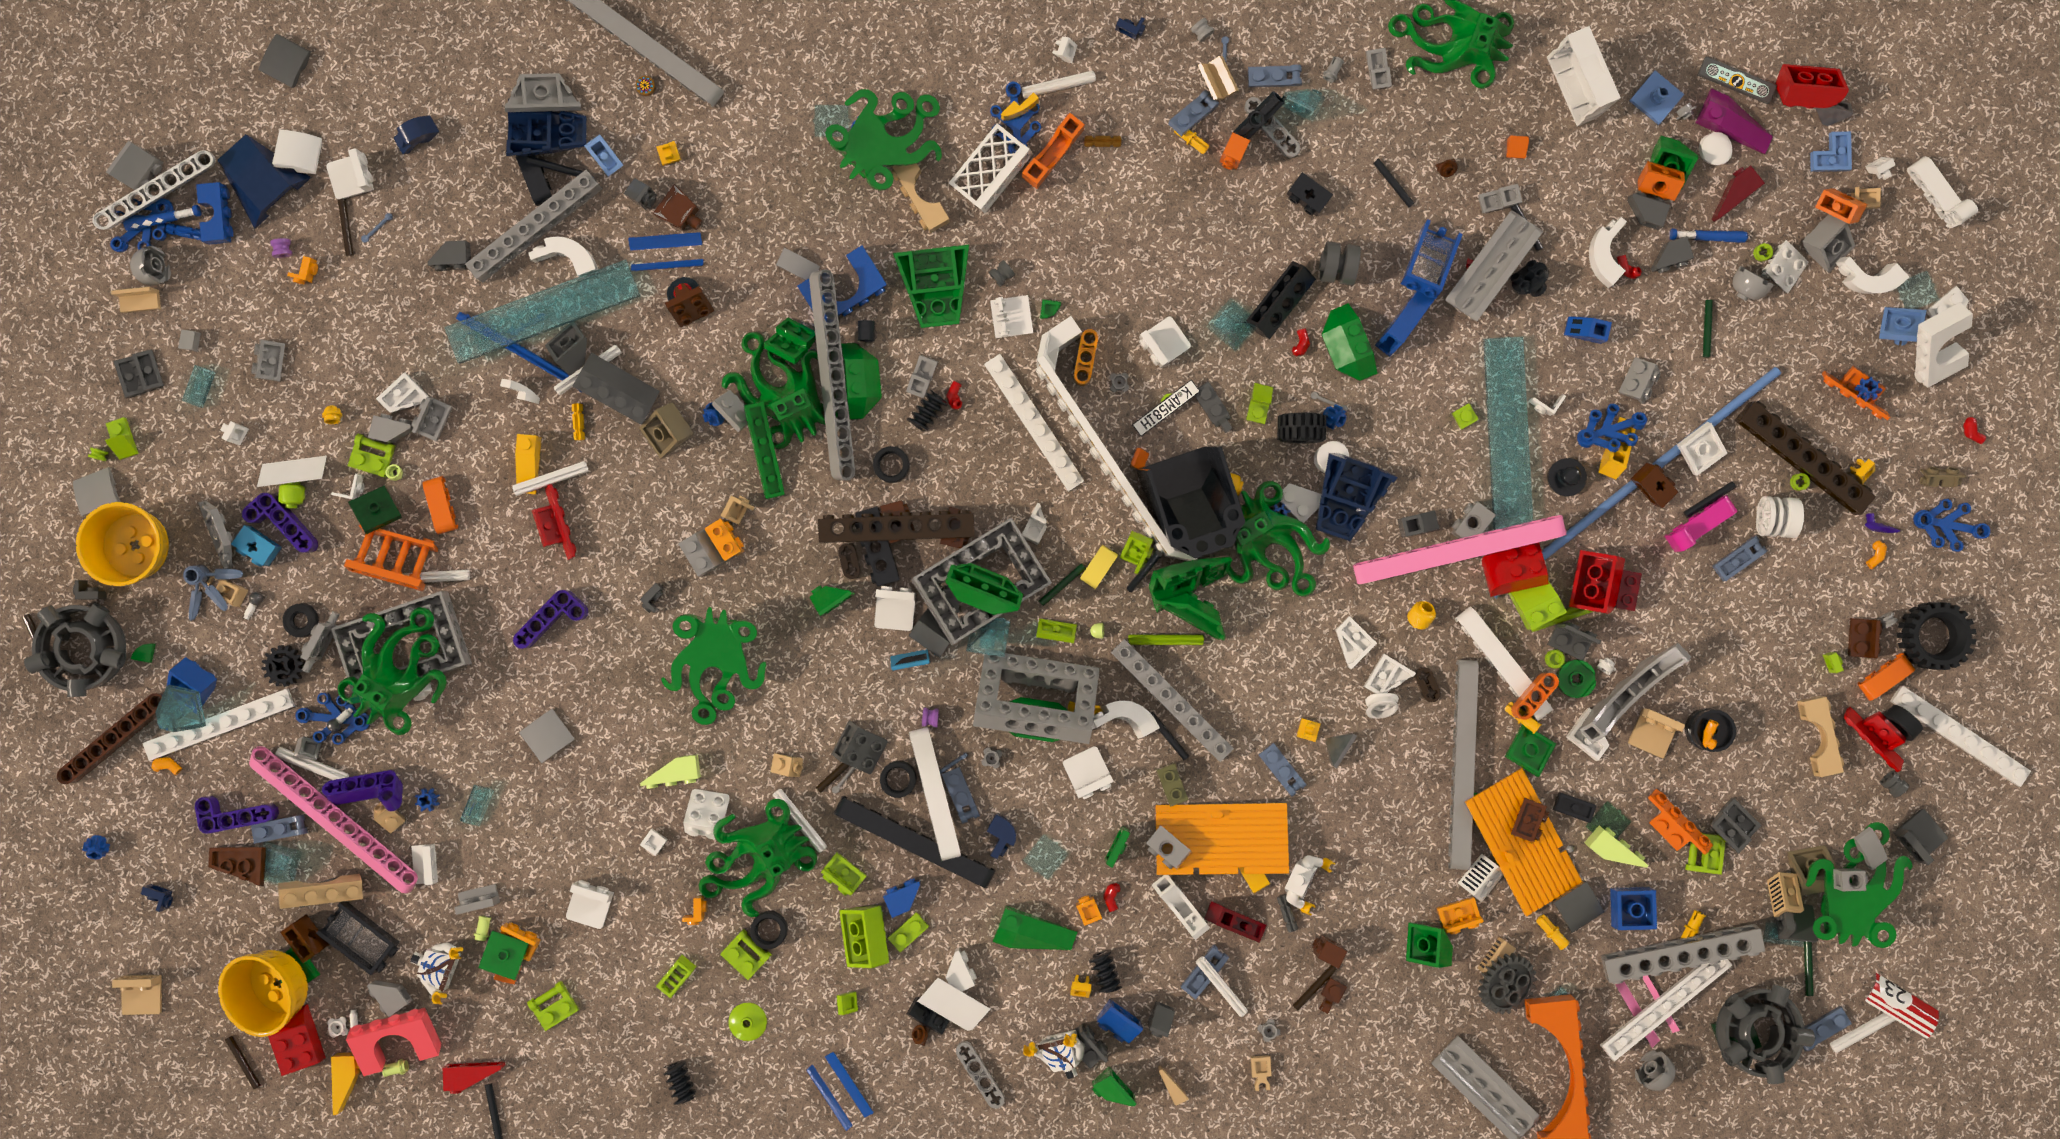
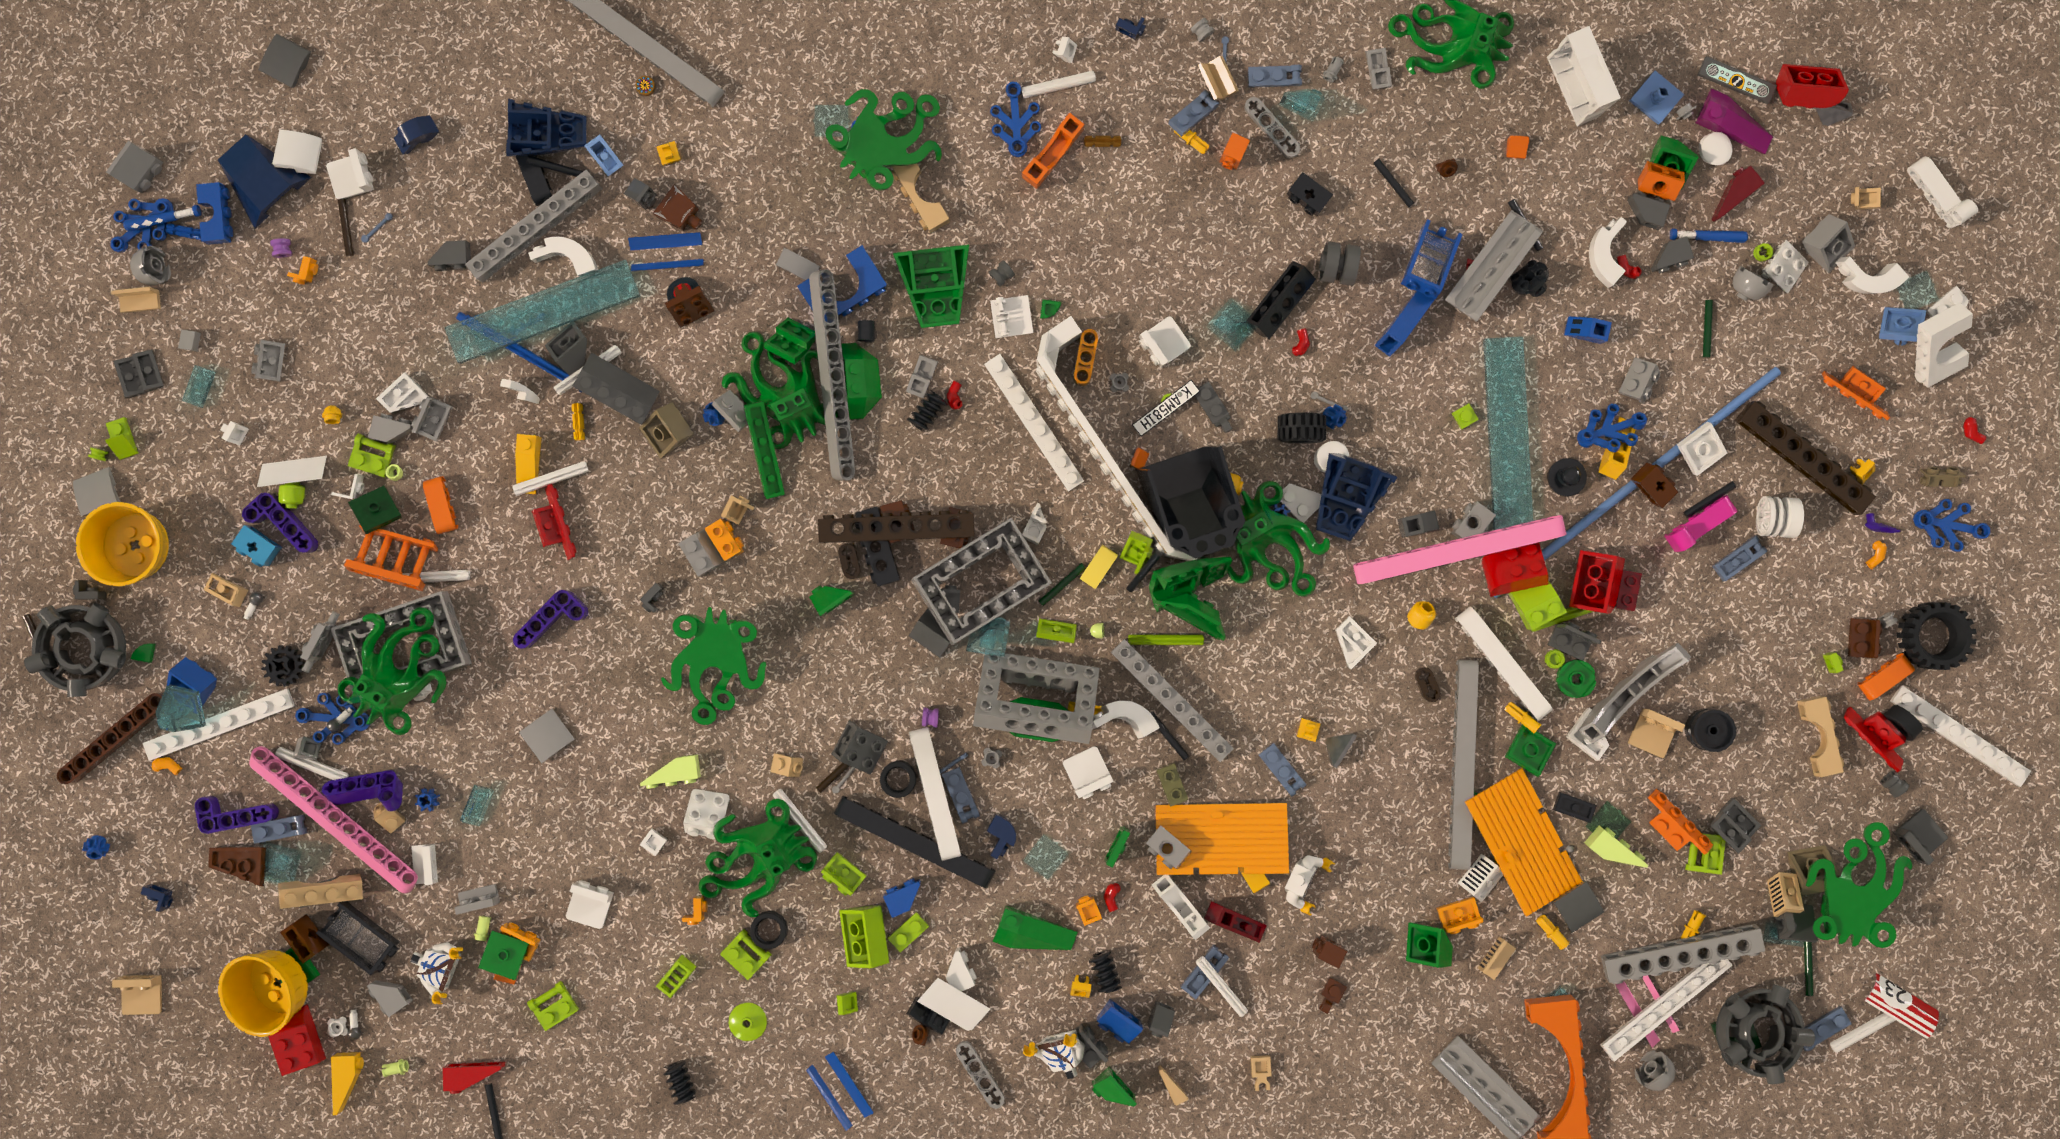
(144, 190): white beam -> none
(199, 575): sand blue plant -> none
(220, 537): light grey wing -> none
(242, 1062): dark brown bar -> none
(292, 611): black tyre -> none
(411, 1025): coral arch -> none
(541, 93): light grey wing -> none
(894, 450): black tyre -> none
(894, 609): white bracket -> none
(910, 659): dark azure slope -> none
(983, 589): green wedge -> none
(1004, 176): white fence -> none
(1014, 110): yellow slope -> none
(1259, 403): lime slope -> none
(1266, 110): black piece -> none
(1267, 1036): light grey plate -> none
(1287, 913): dark grey axle -> none
(1314, 987): dark brown bar -> none
(1348, 344): green wedge -> none
(1381, 705): white piece -> none
(1387, 675): white wing -> none
(1500, 198): light grey slope -> none
(1507, 983): dark grey gear -> none
(1529, 820): reddish brown bracket -> none
(1542, 408): white bracket -> none
(1543, 692): orange beam -> none
(1607, 665): white plate -> none
(1633, 908): blue brick -> none
(1708, 734): light orange arm -> none
(1797, 476): lime bush -> none
(1837, 158): medium blue plate -> none
(1841, 205): orange brick -> none
(1842, 876): light grey brick -> none
(1871, 848): light grey slope -> none
(1873, 389): blue gear -> none
(1881, 167): white tile -> none

